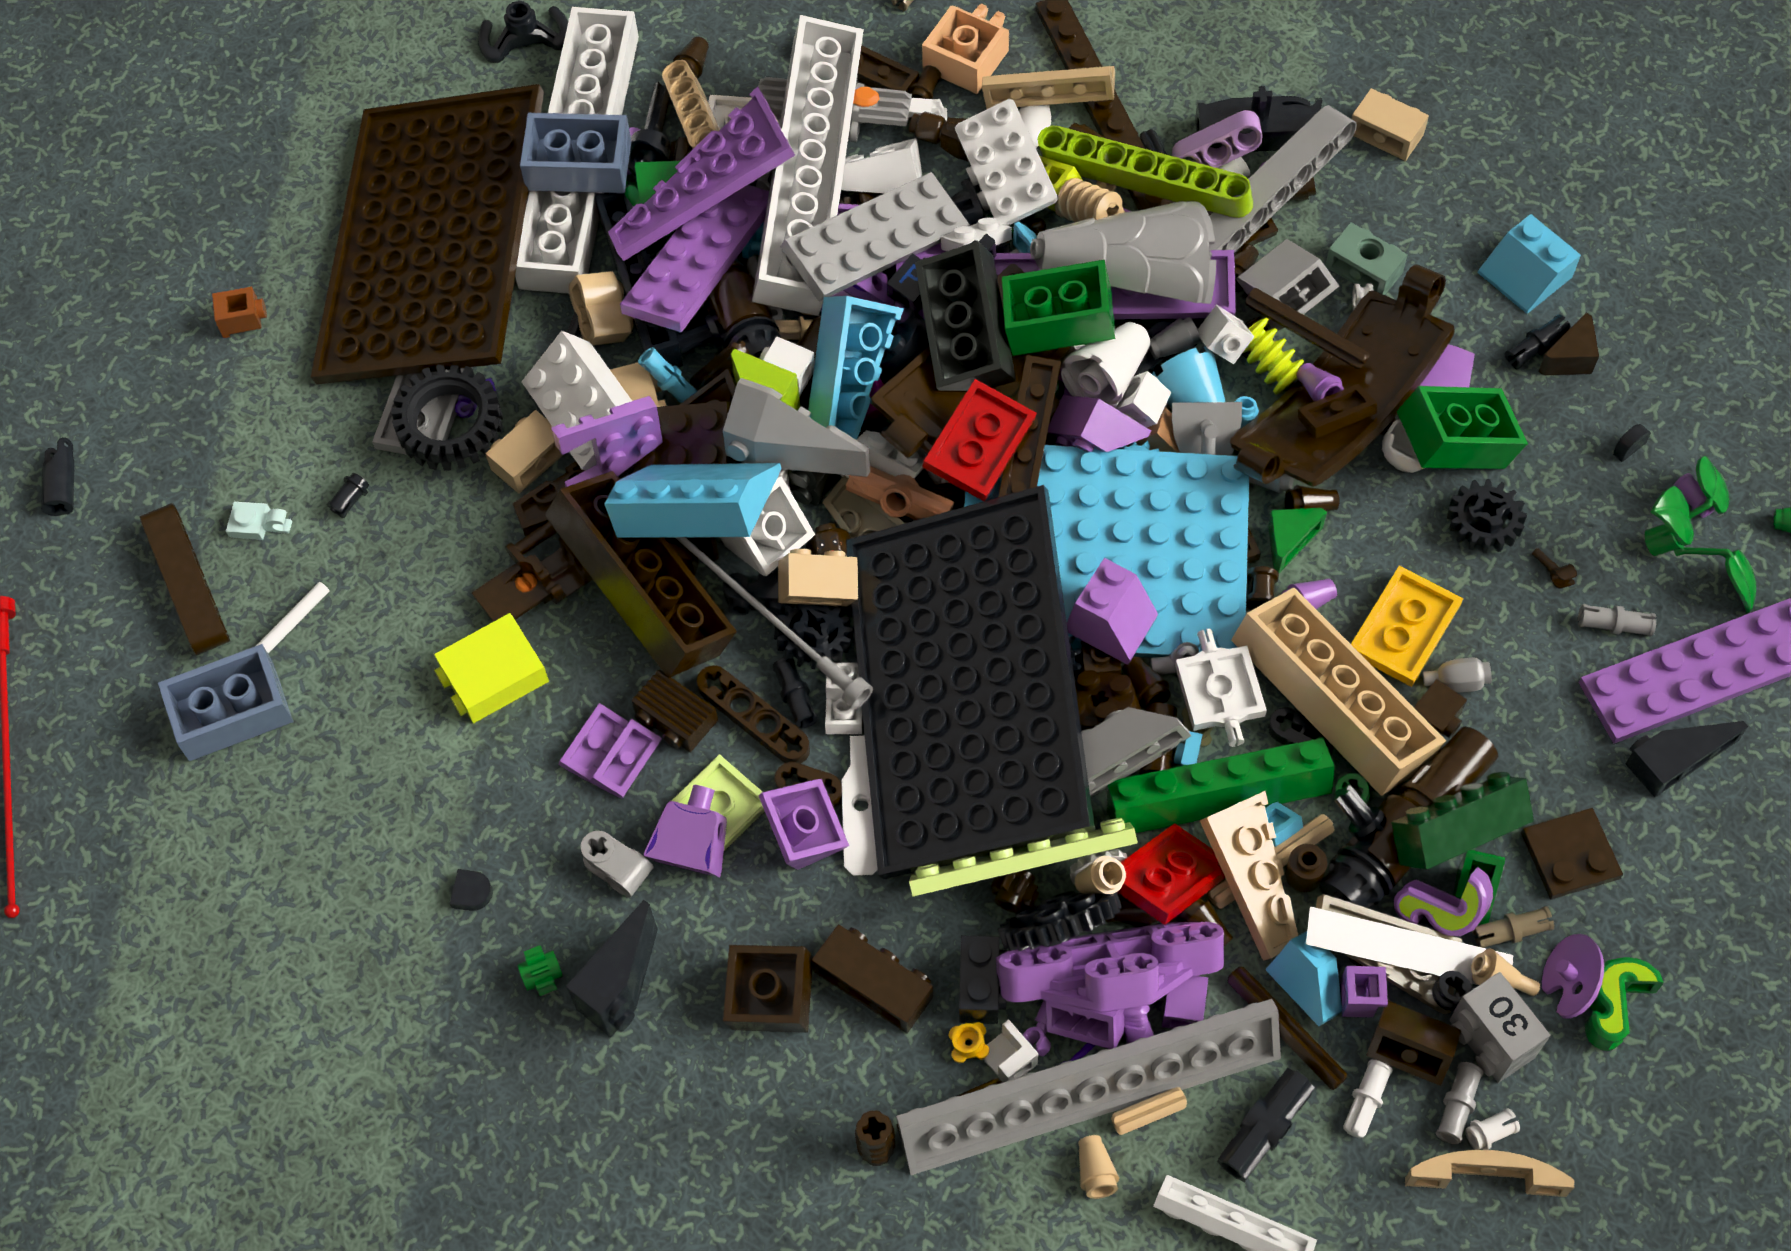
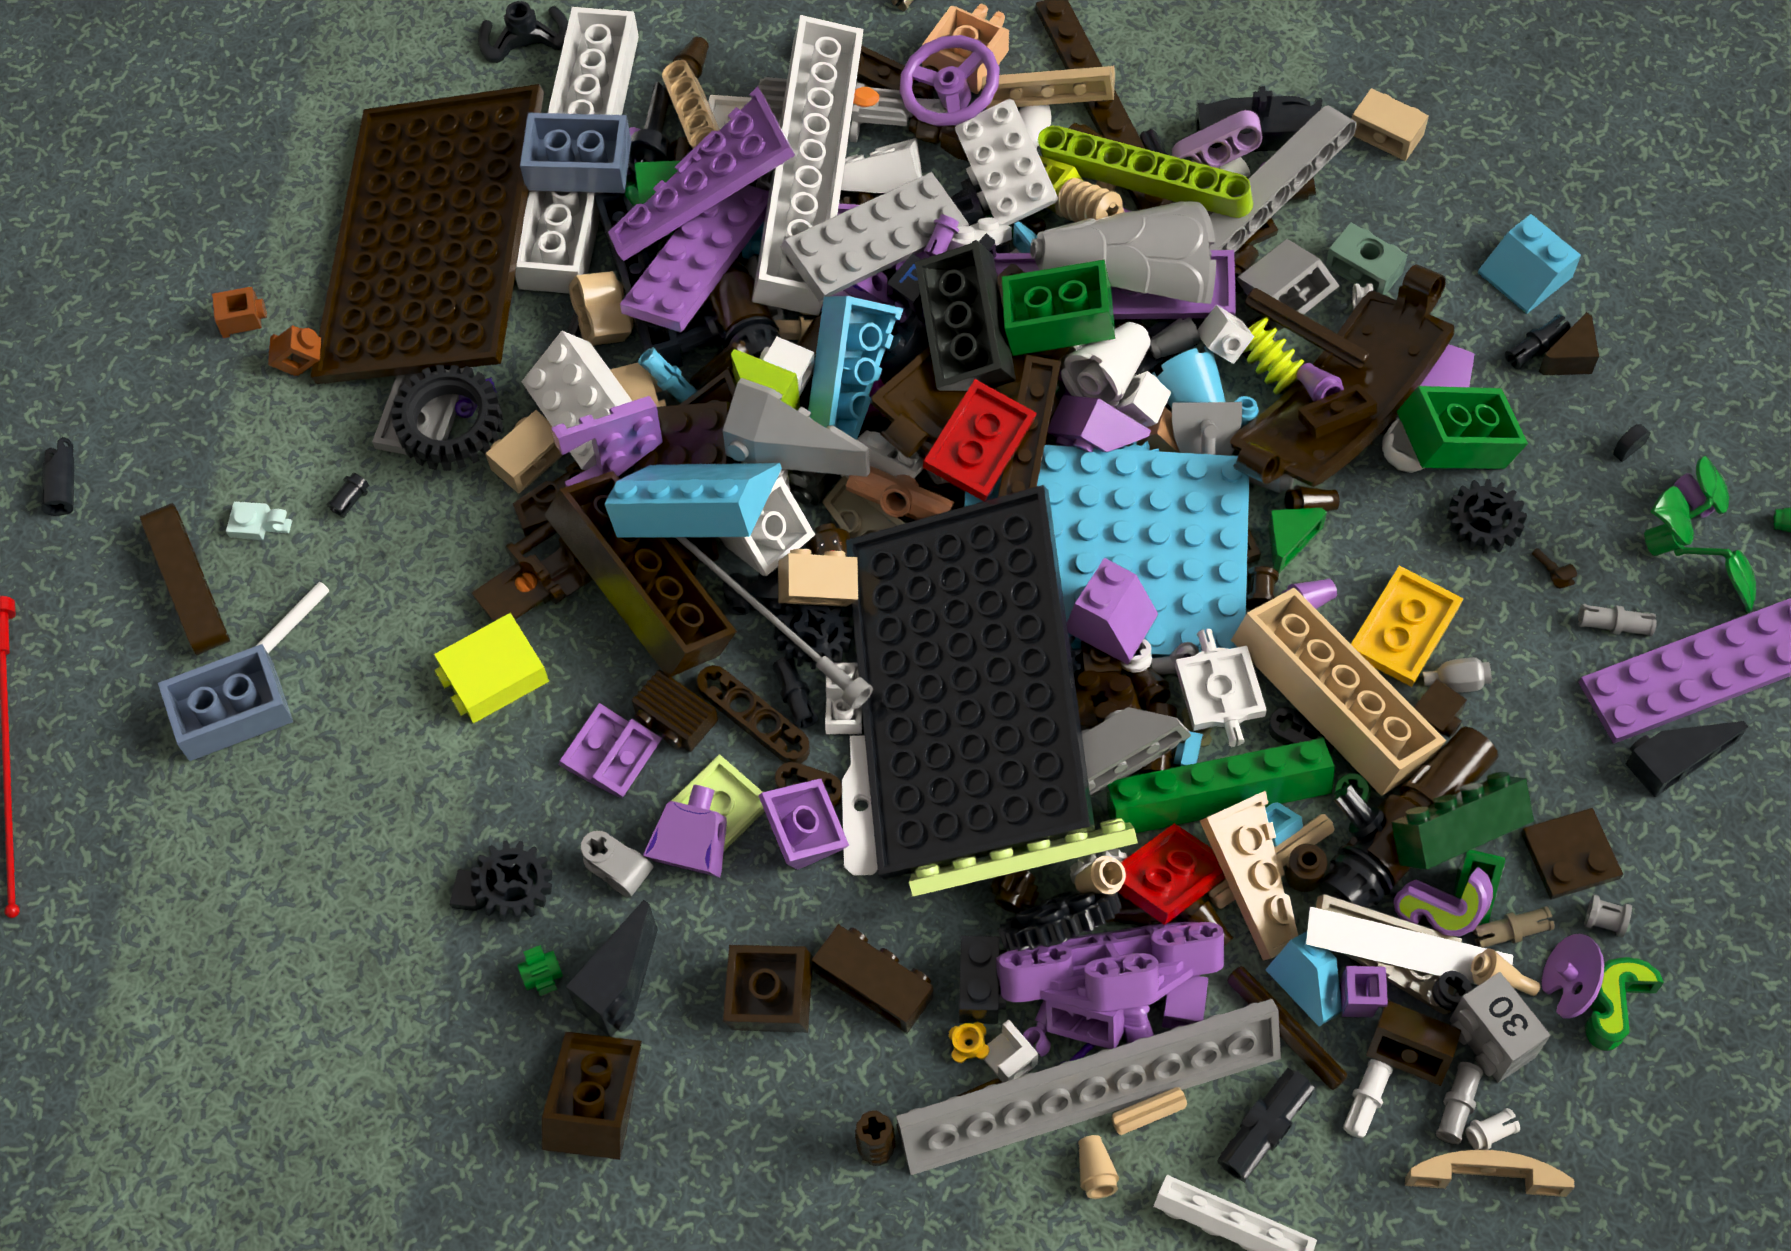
(302, 343): none -> dark orange brick
(515, 896): none -> black gear
(591, 1095): none -> dark brown slope
(941, 235): none -> medium lavender pin
(950, 81): none -> medium lavender piece
(1140, 662): none -> white bush
(1608, 915): none -> light grey bush

